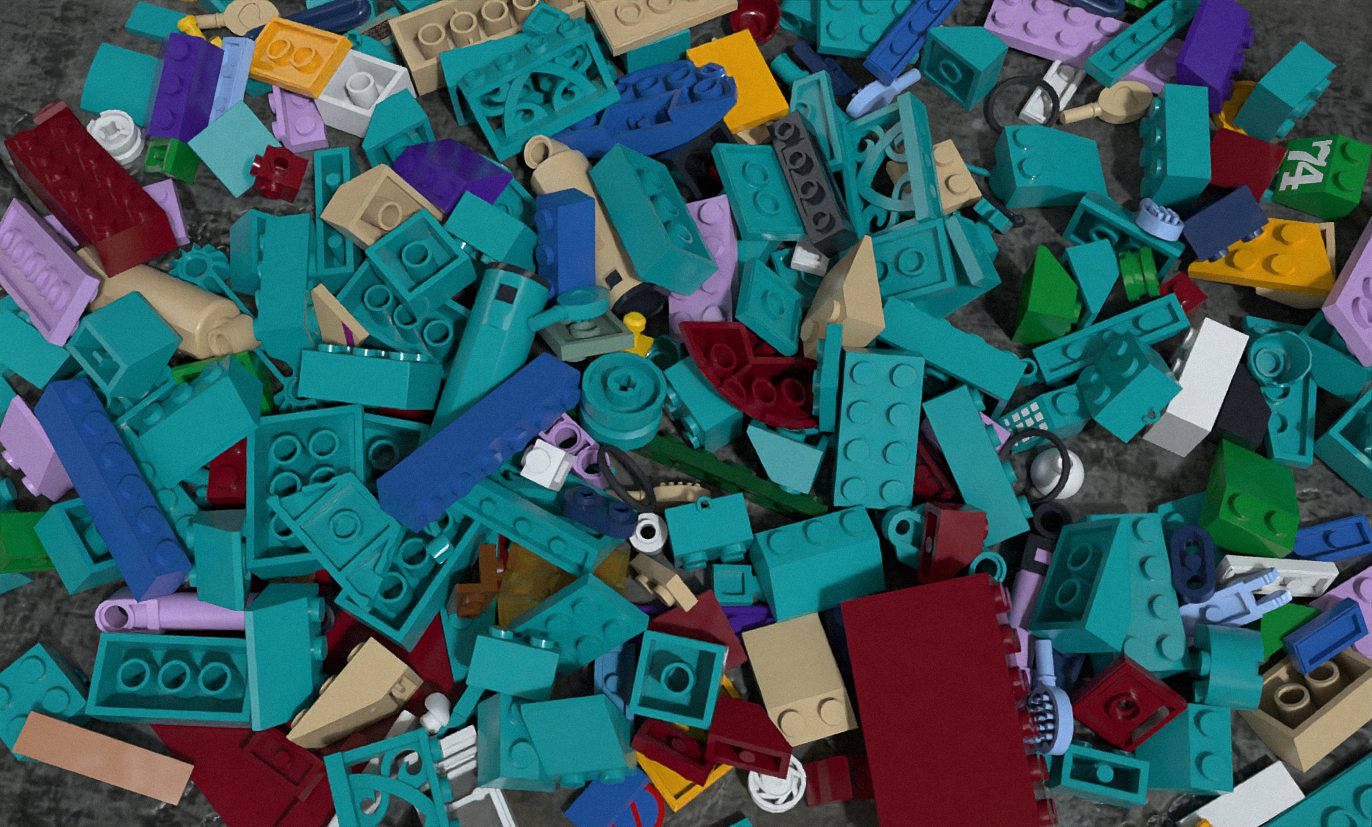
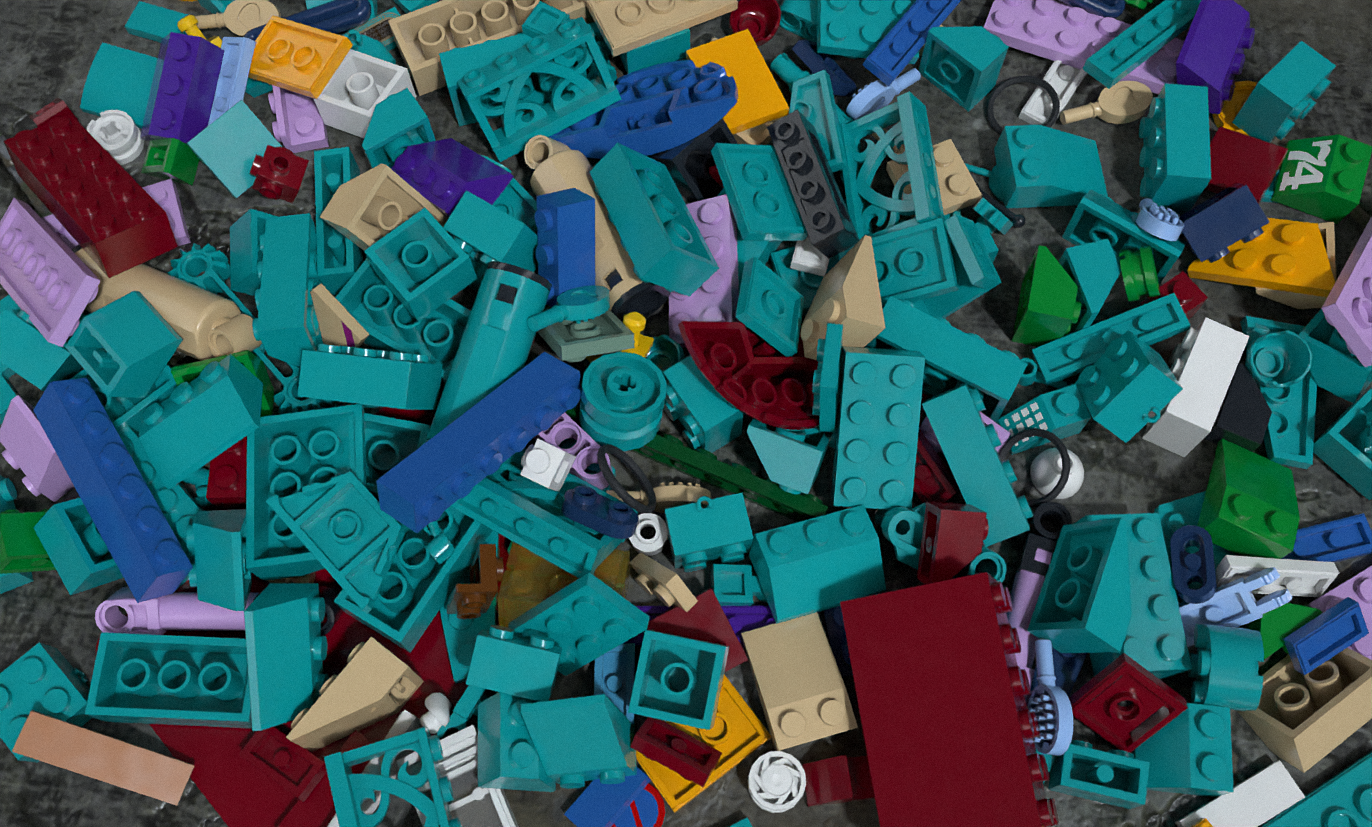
(747, 739): dark red slope -> none

